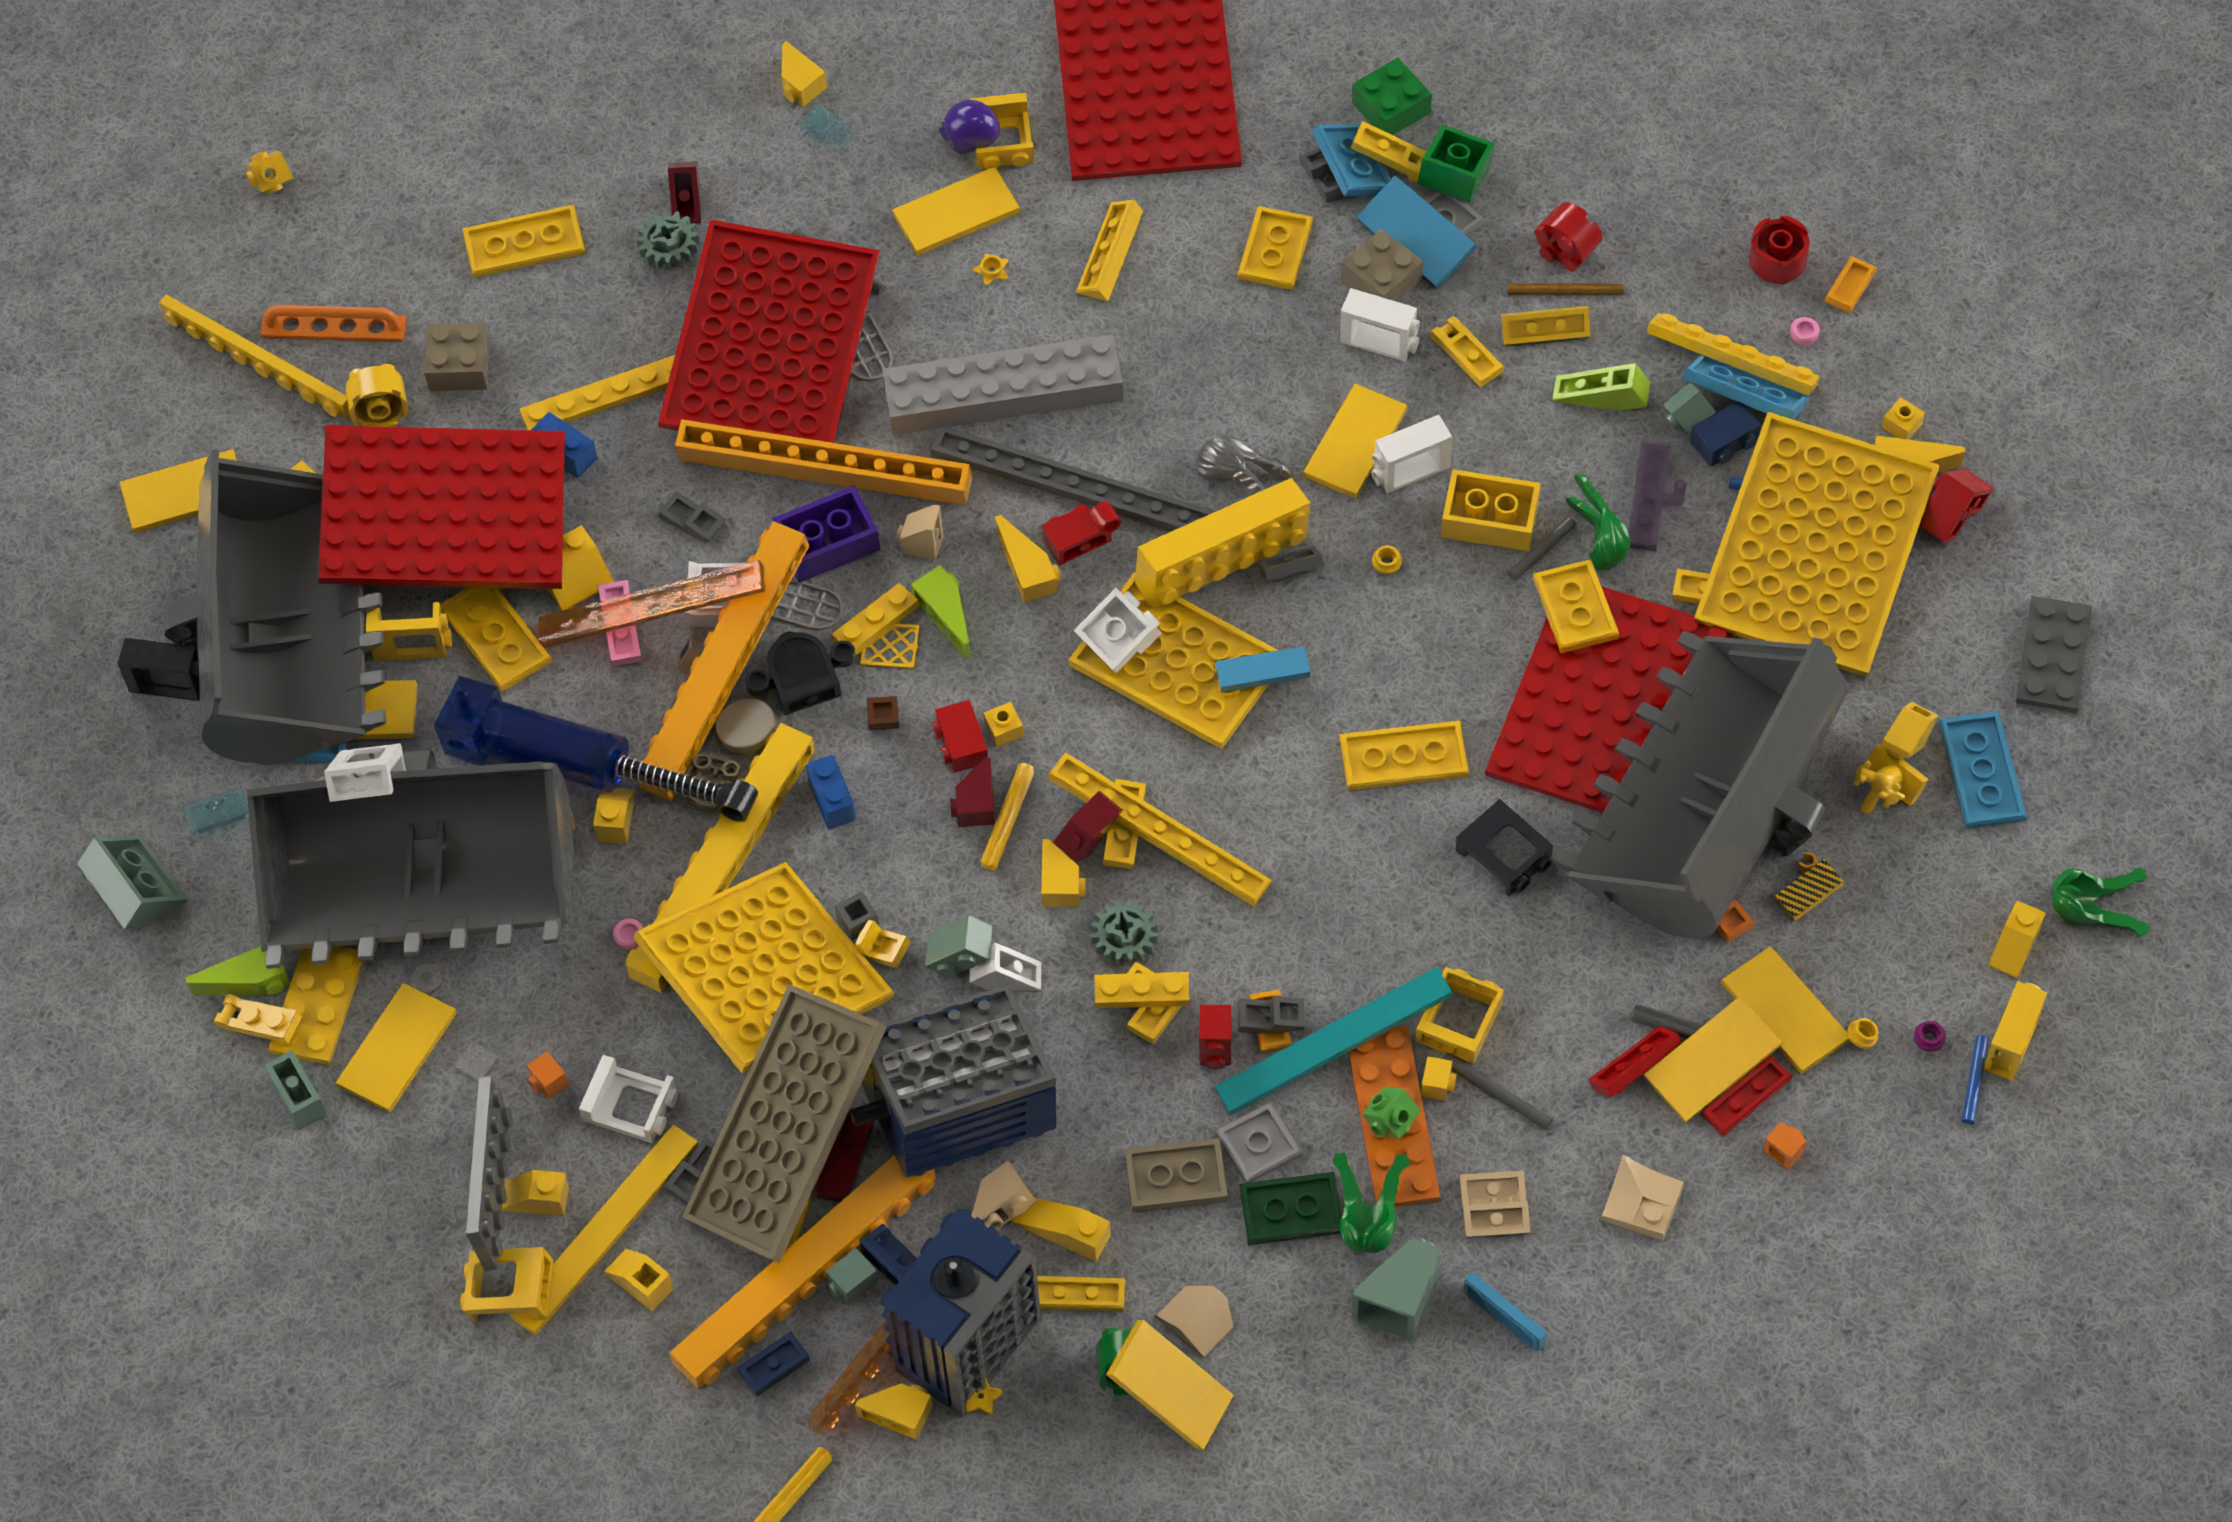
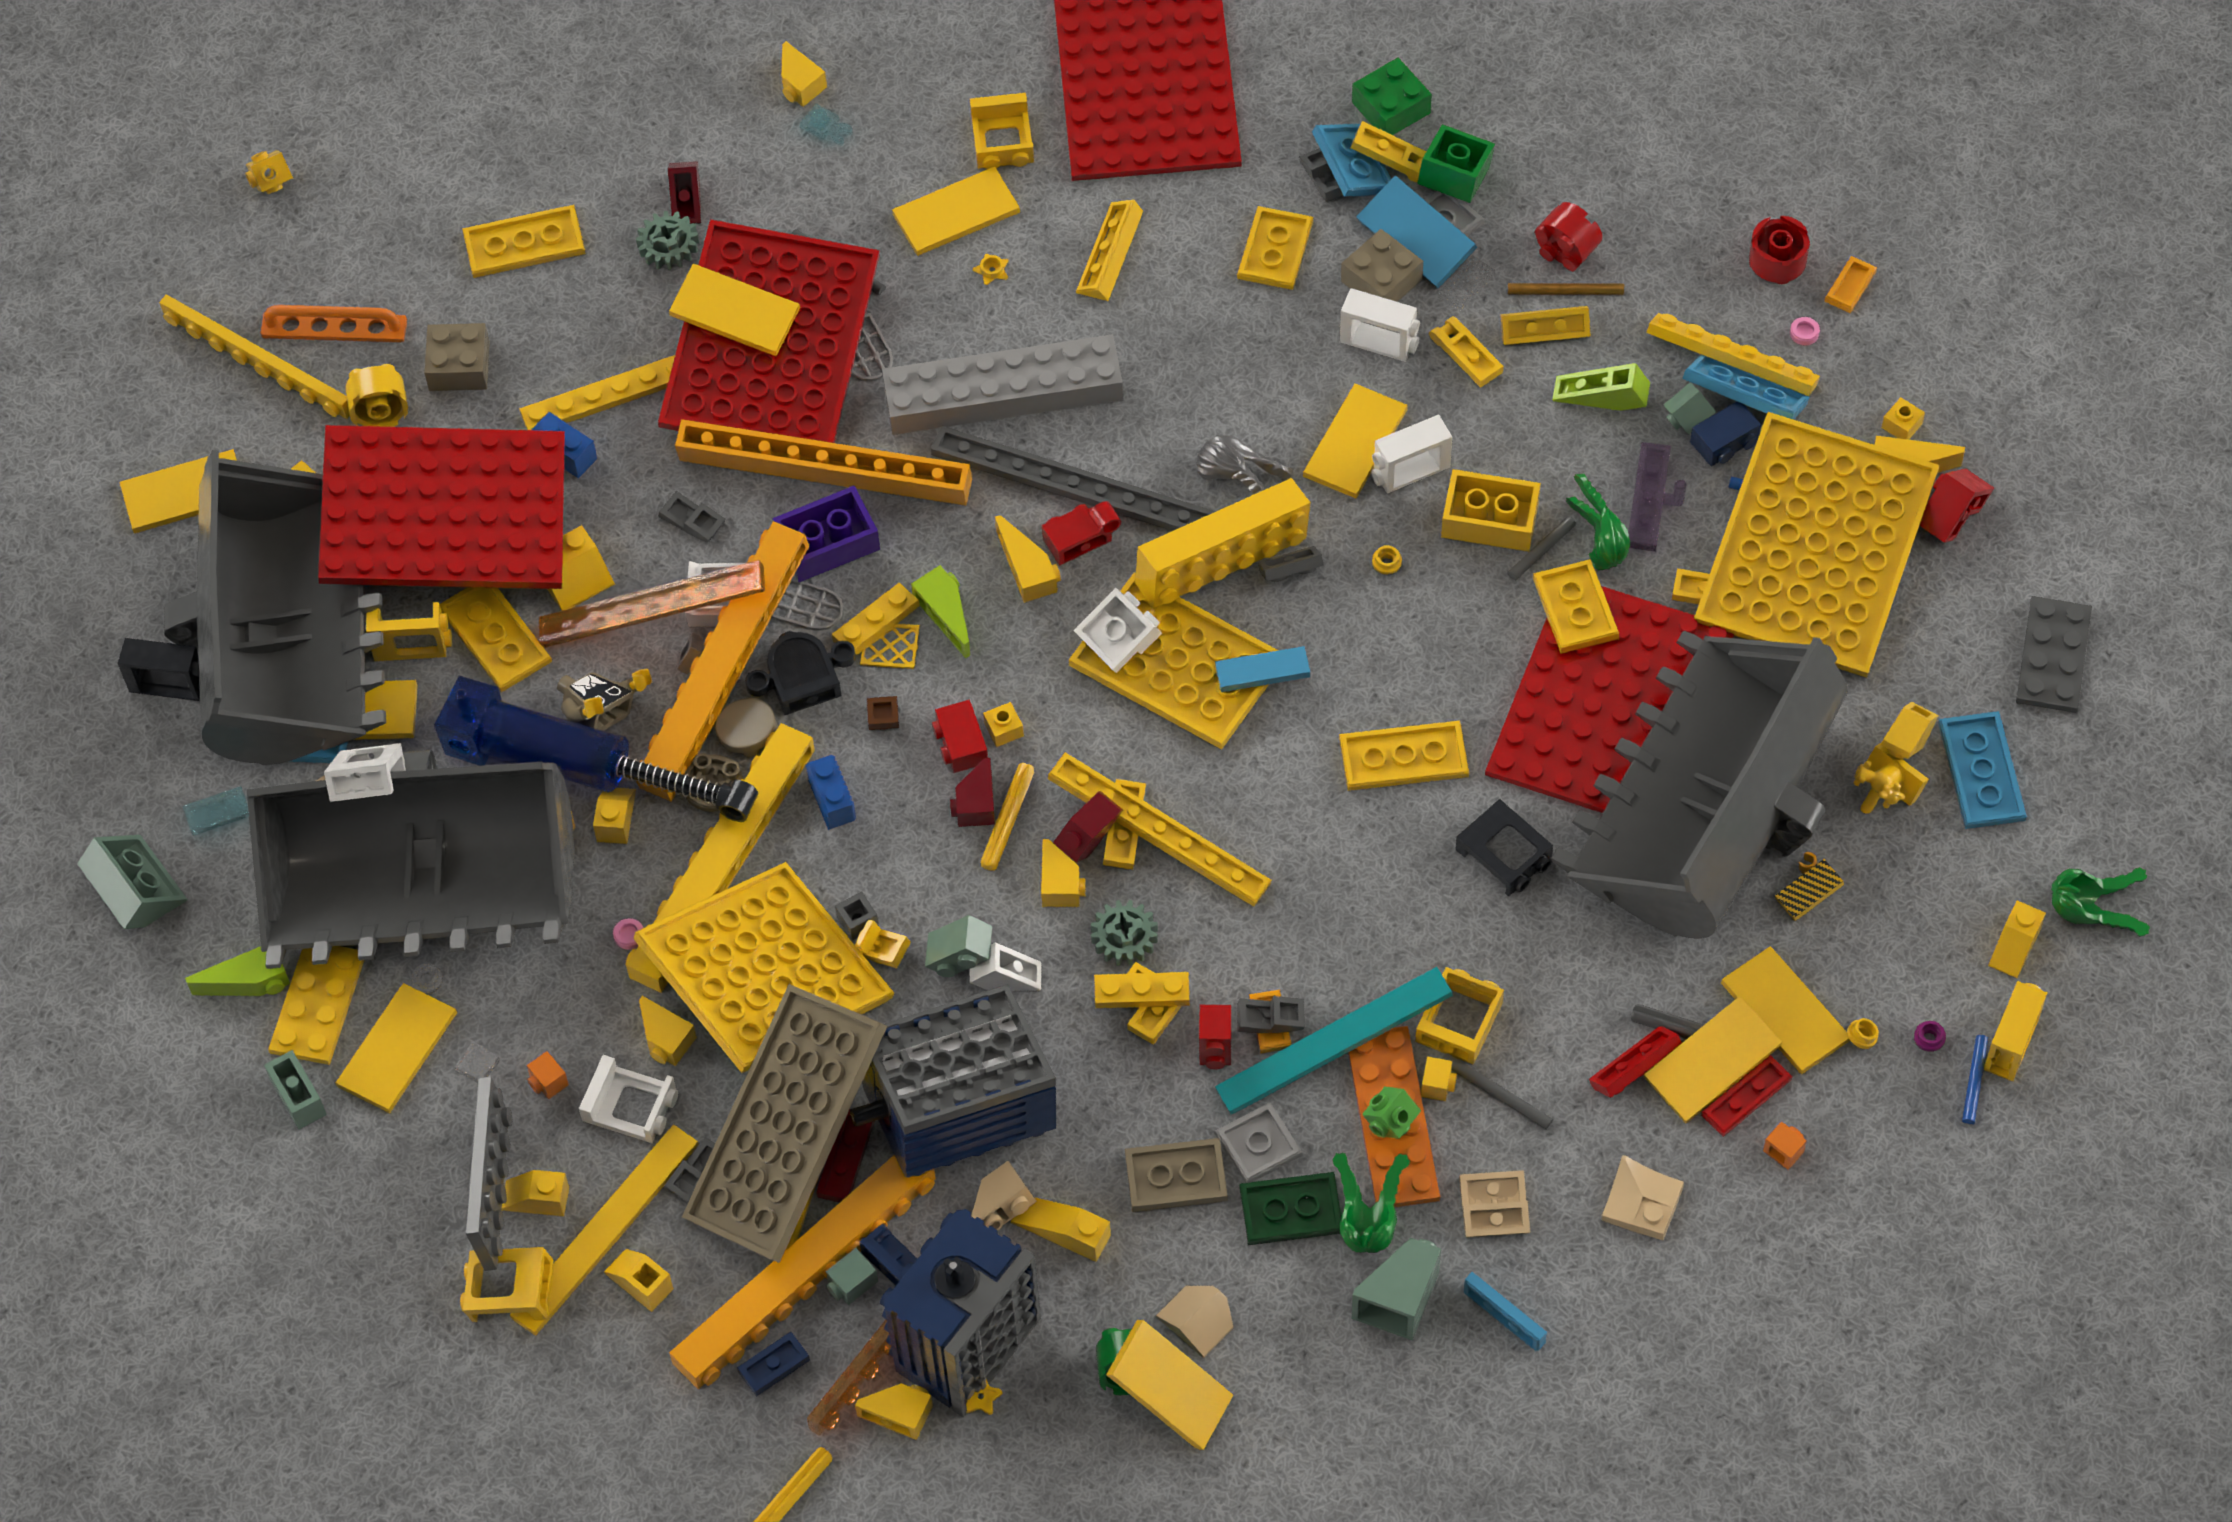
(258, 1019): yellow plate -> none
(598, 700): none -> torso
(622, 642): bright pink plate -> none
(665, 1032): none -> yellow slope
(734, 309): none -> yellow tile
(921, 533): tan slope -> none
(970, 126): dark purple helmet -> none
(1081, 1293): yellow tile -> none
(1735, 922): orange plate -> none

